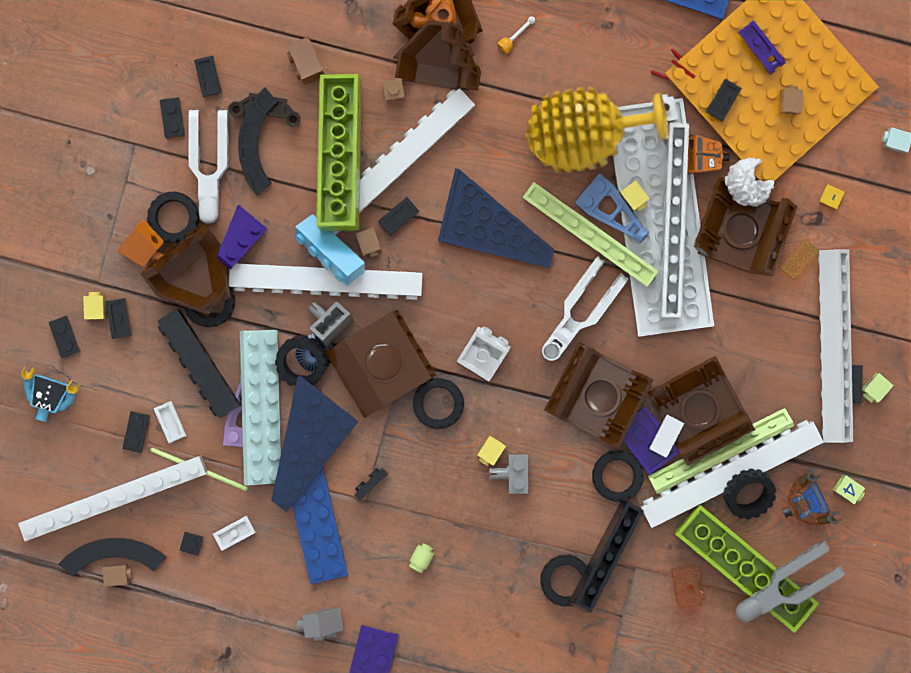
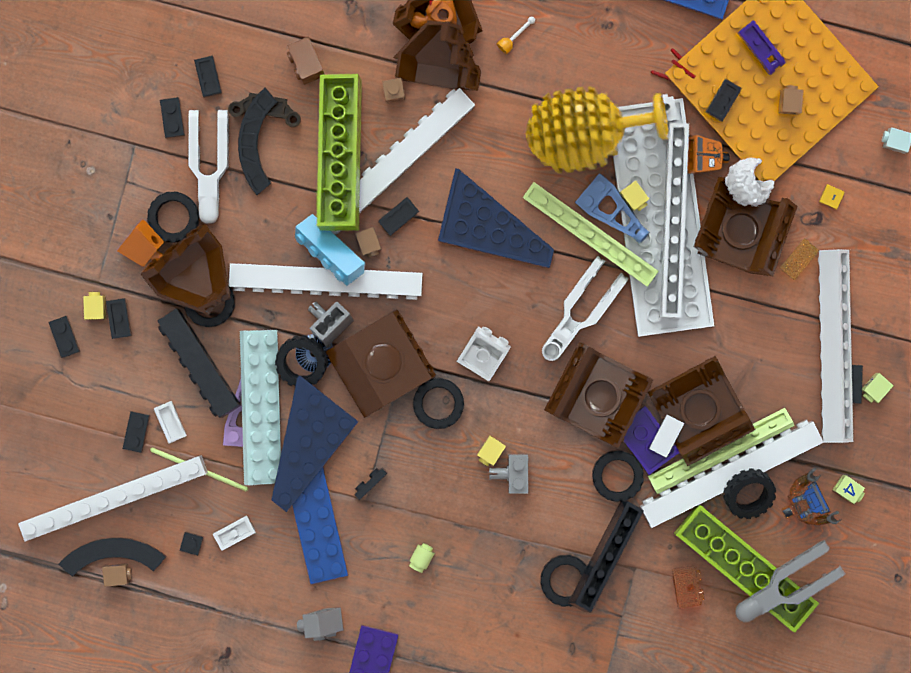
(47, 393): torso -> none
(240, 237): dark purple wing -> none

